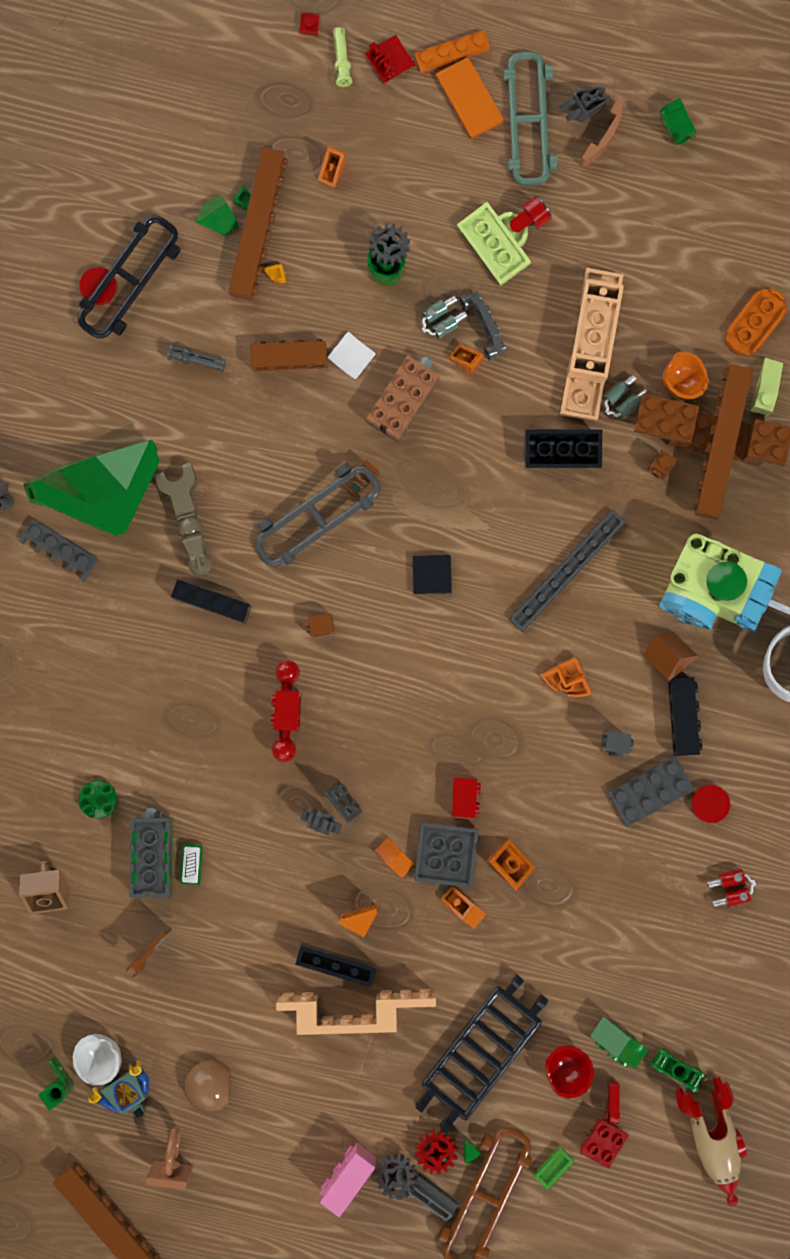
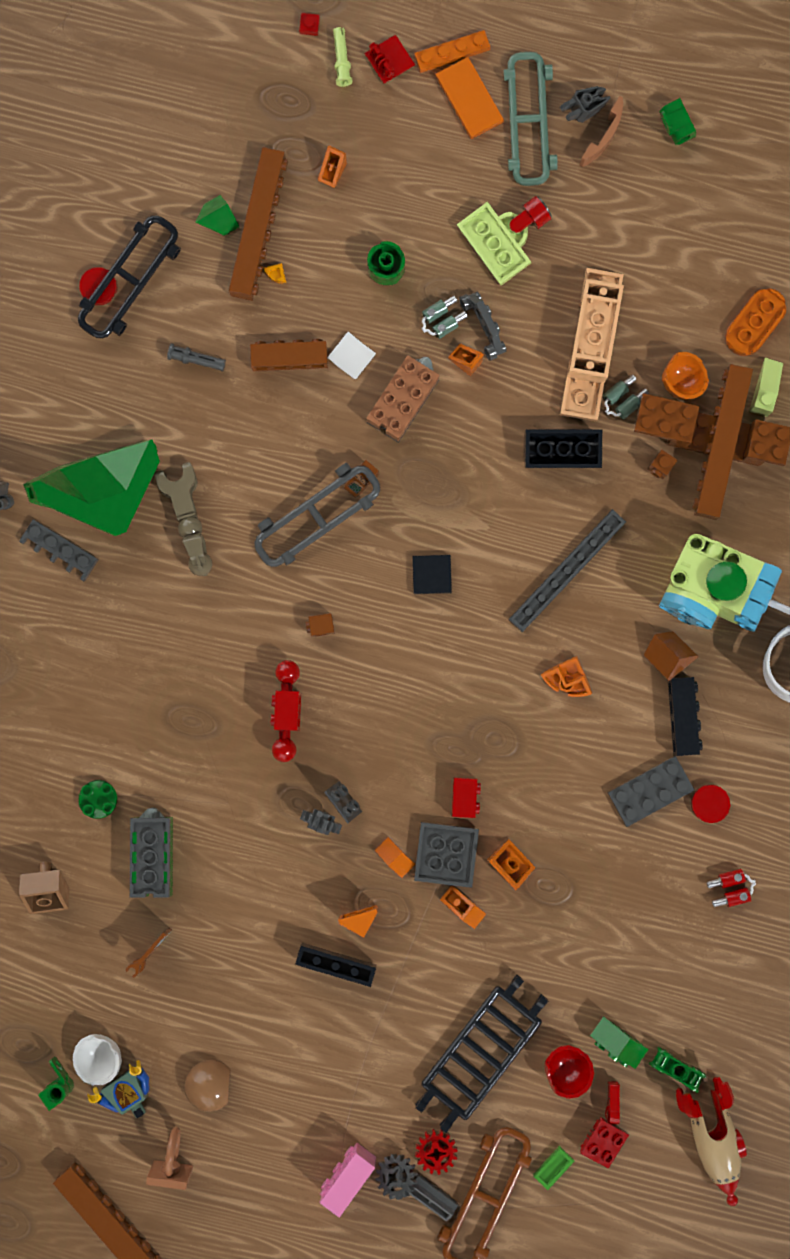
(191, 864): tile -> none
(211, 601): black brick -> none
(242, 198): green tile -> none
(385, 1021): light nougat bracket -> none
(396, 247): dark grey gear -> none
(471, 1151): green slope -> none
(616, 743): dark grey brick -> none

